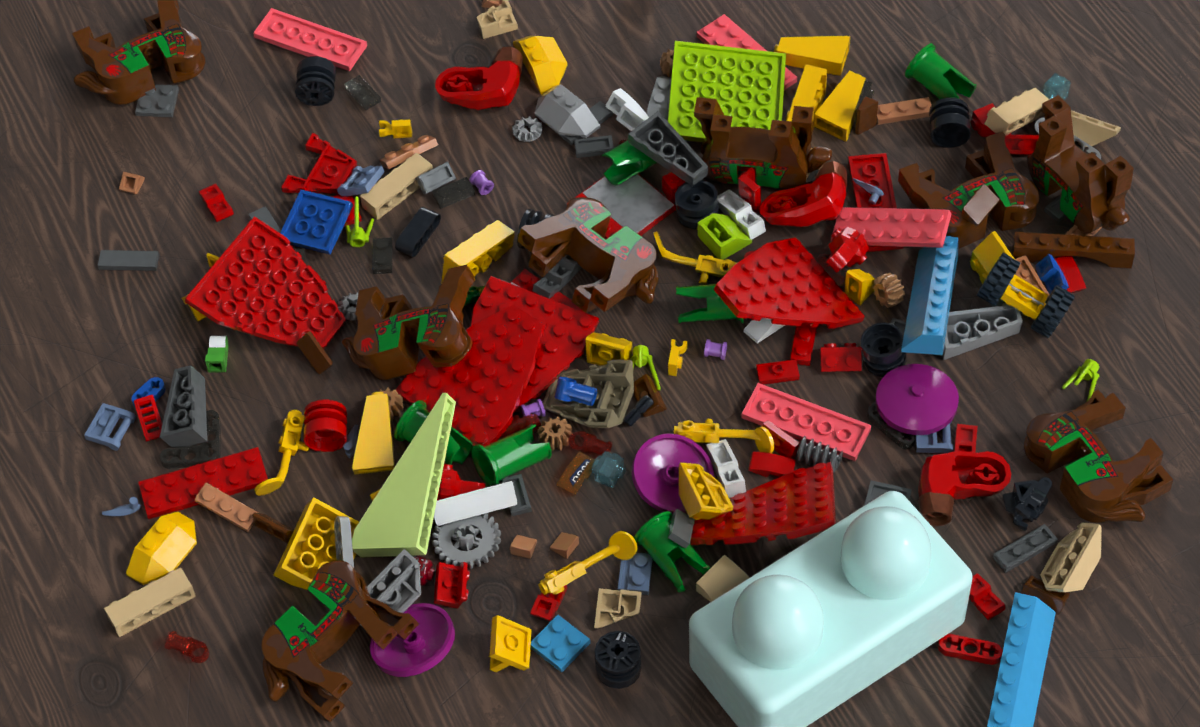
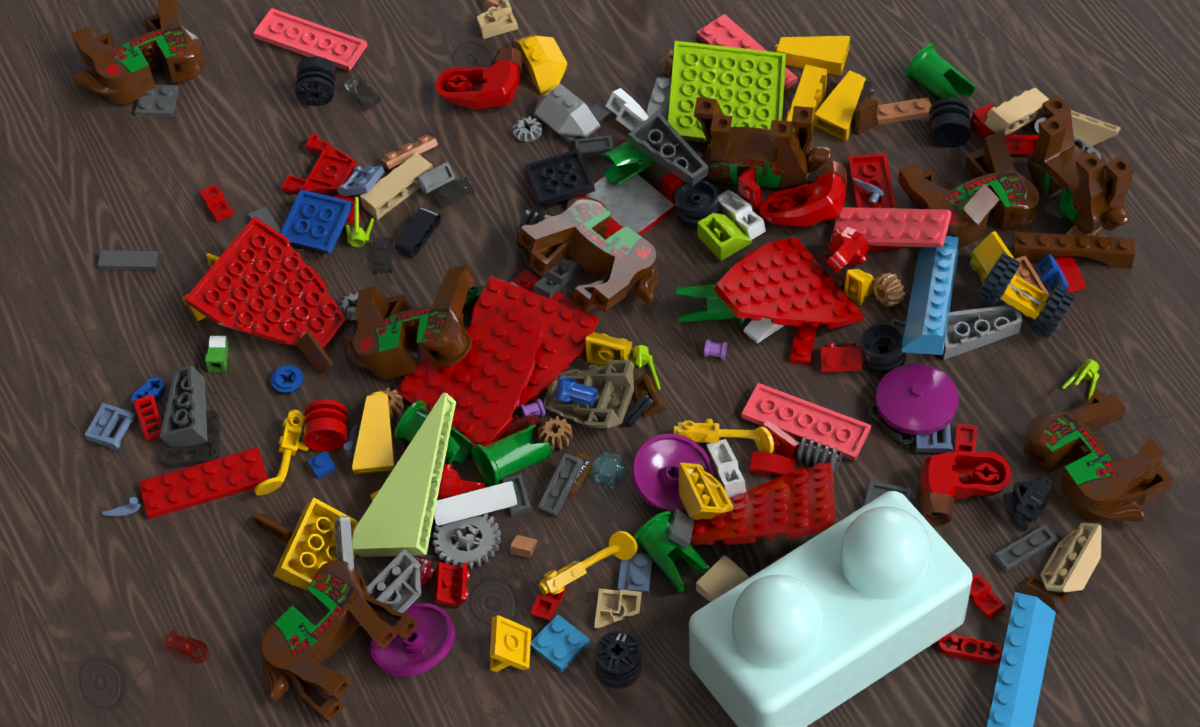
(131, 182): nougat slope -> none
(149, 602): tan brick -> none
(162, 548): yellow wedge -> none
(226, 507): nougat plate -> none
(287, 372): none -> blue gear
(321, 465): none -> blue plate
(398, 128): yellow plate -> none
(480, 249): yellow wedge -> none
(482, 183): medium lavender bush -> none
(559, 178): none -> black plate
(560, 484): none -> dark grey tile
(565, 544): nougat slope -> none
(590, 444): clear red connector -> none
(675, 360): yellow plate -> none
(705, 265): yellow piece -> none
(777, 372): red plate -> none
(1056, 86): clear light blue brick -> none

